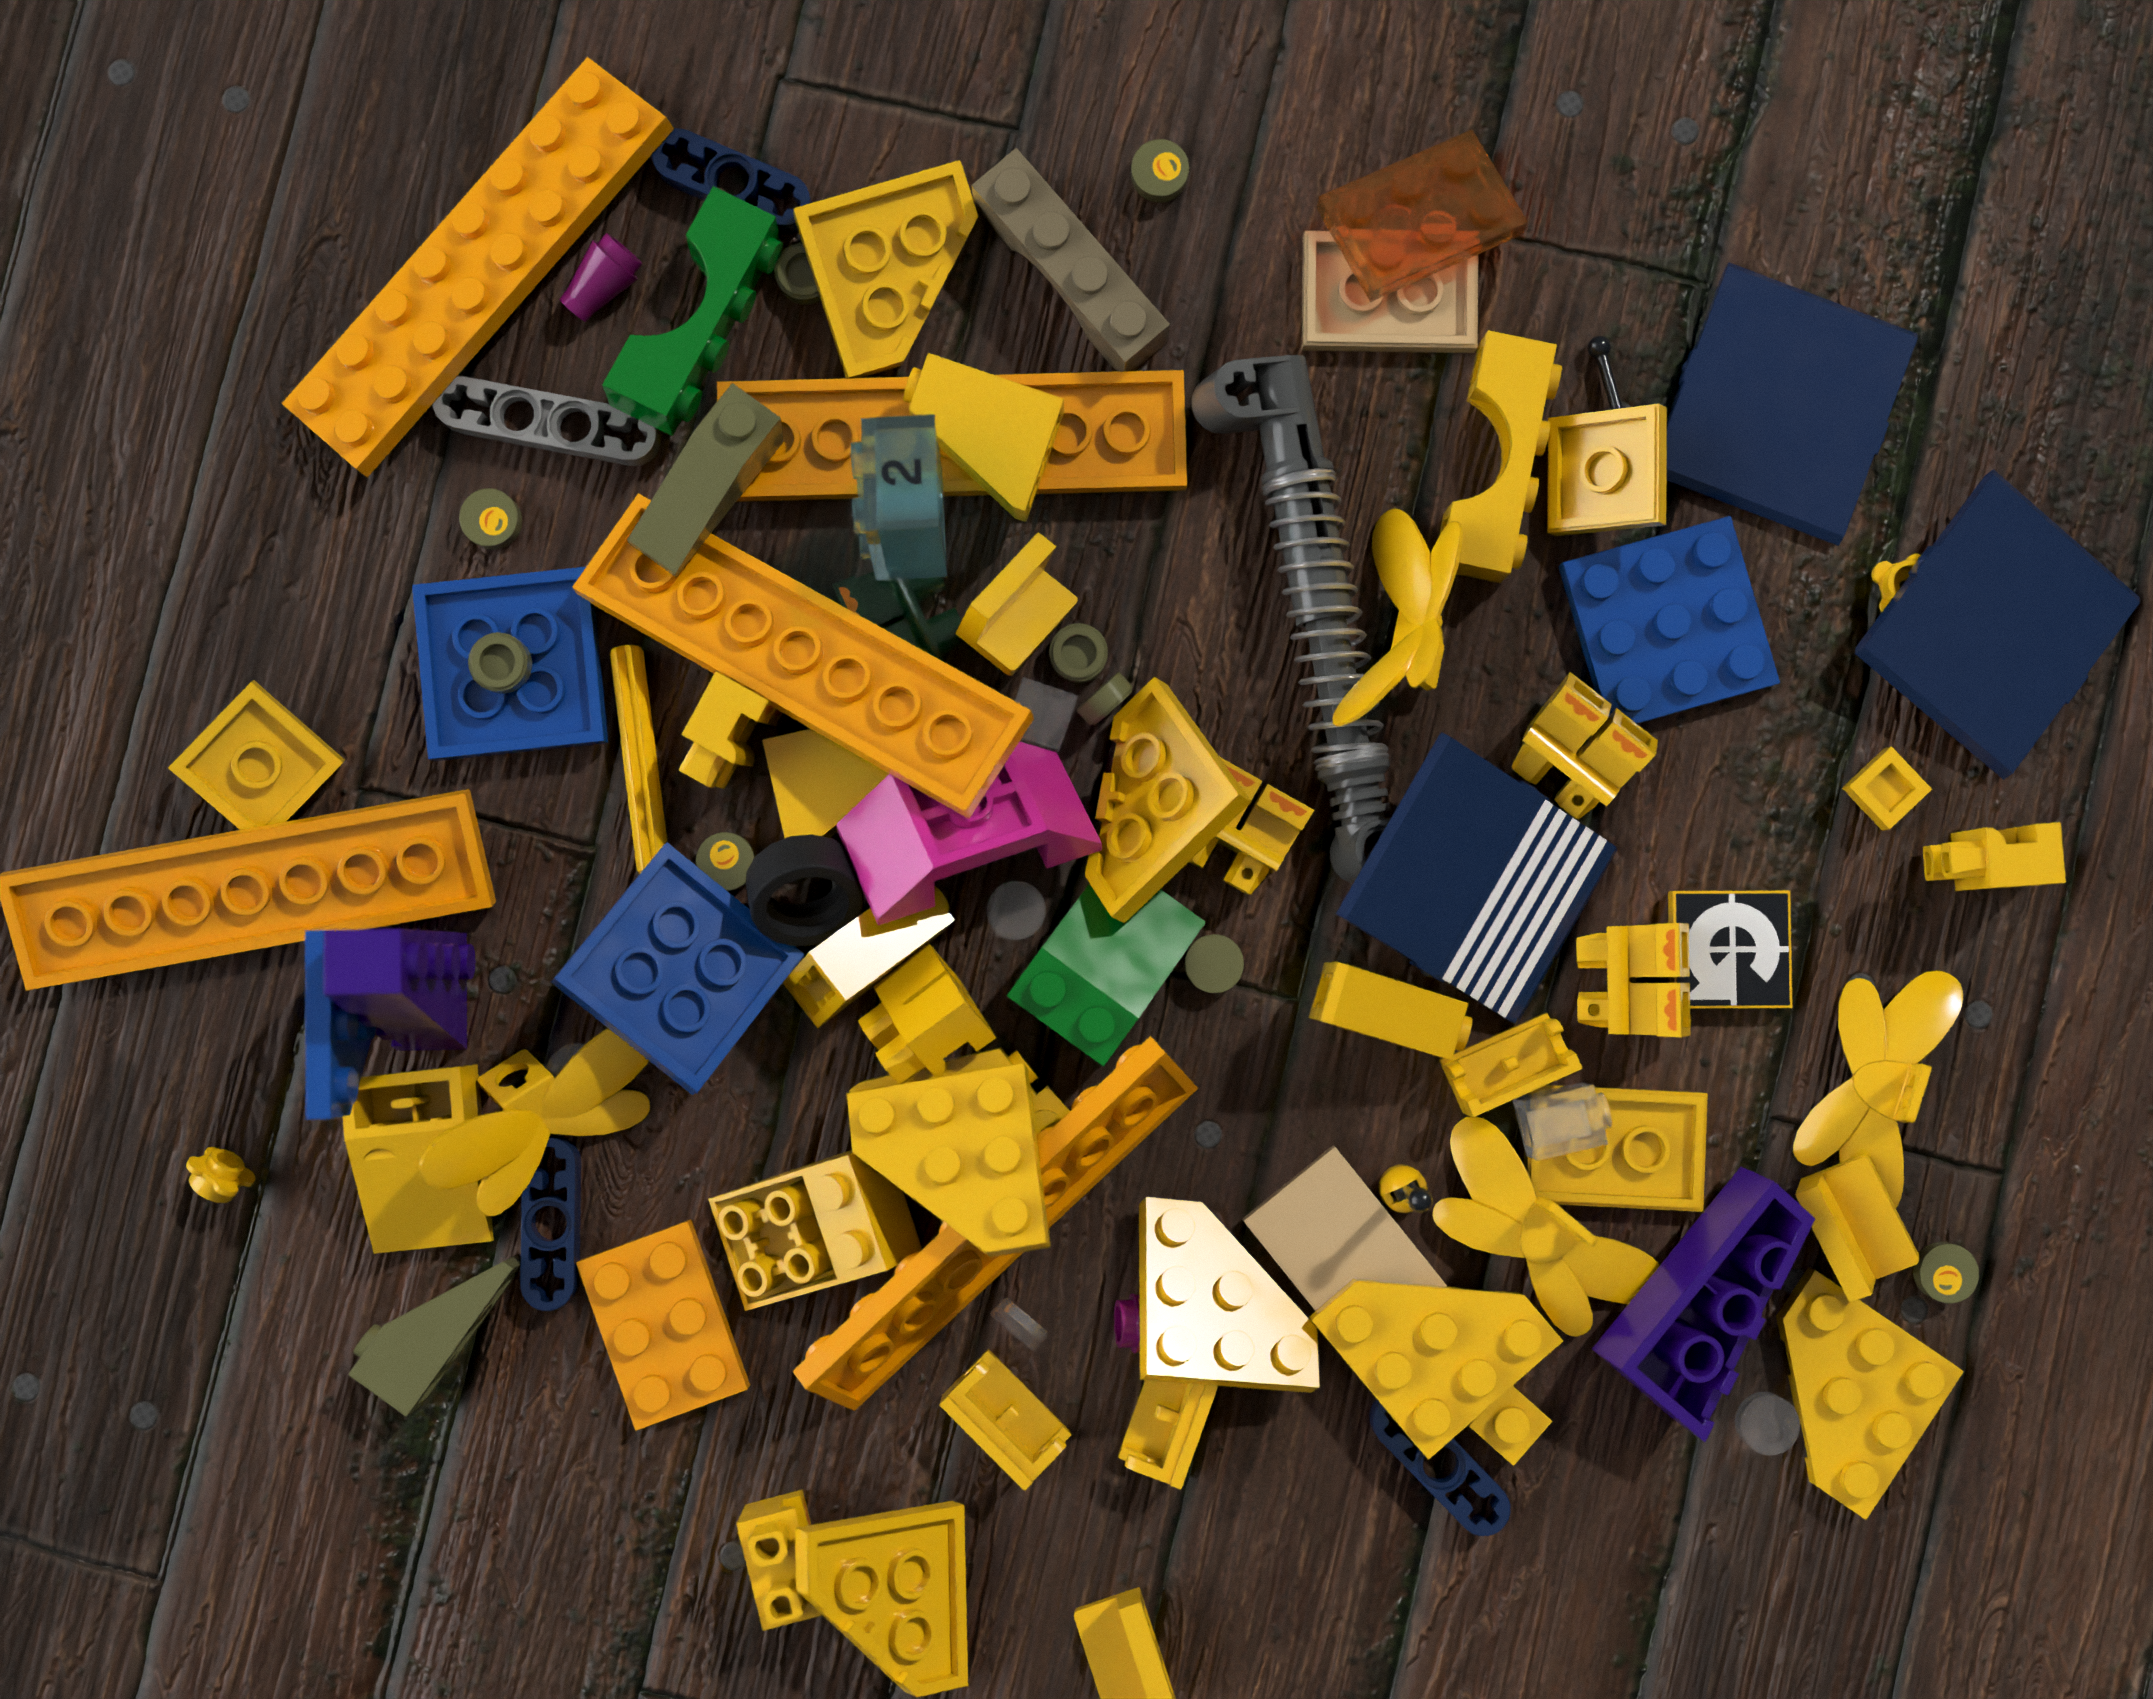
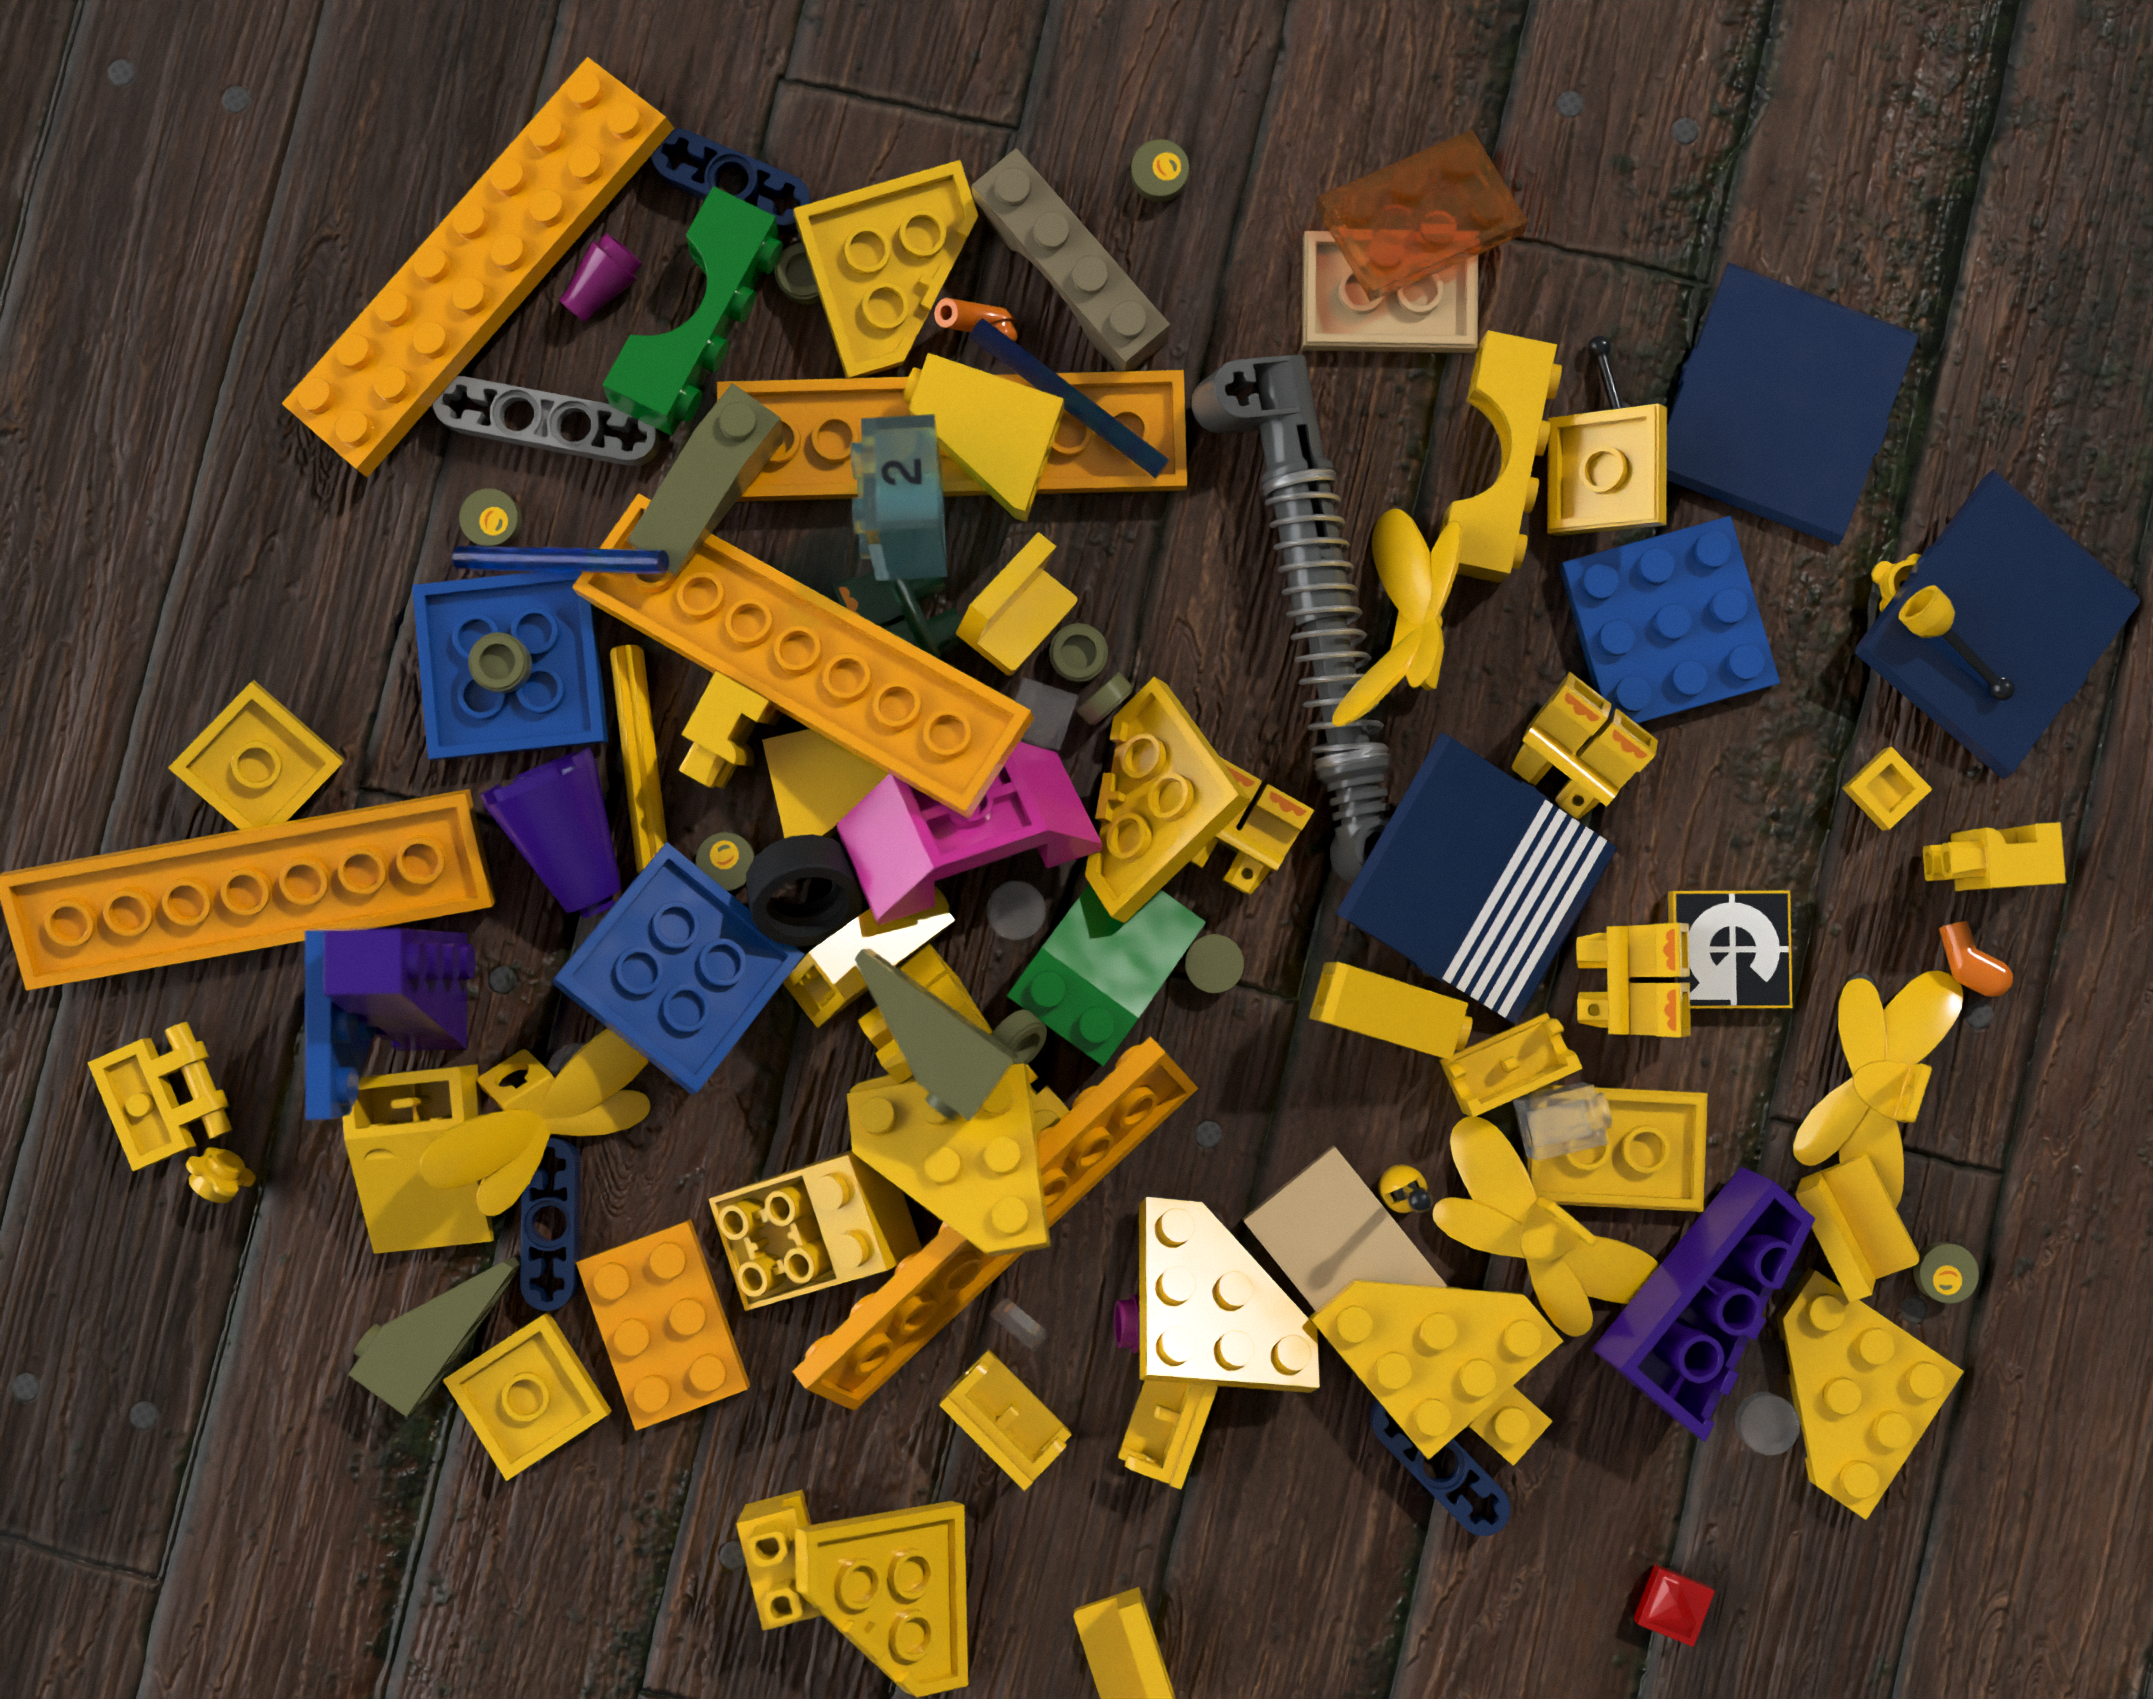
(143, 1101): none -> yellow plate
(527, 1396): none -> yellow plate
(561, 559): none -> clear blue bar
(561, 830): none -> dark purple cone
(941, 1046): none -> olive slope
(965, 315): none -> orange arm
(1022, 1034): none -> olive tile
(1074, 401): none -> clear blue bar
(1674, 1605): none -> red tile
(1932, 615): none -> yellow hinge
(1972, 966): none -> orange arm

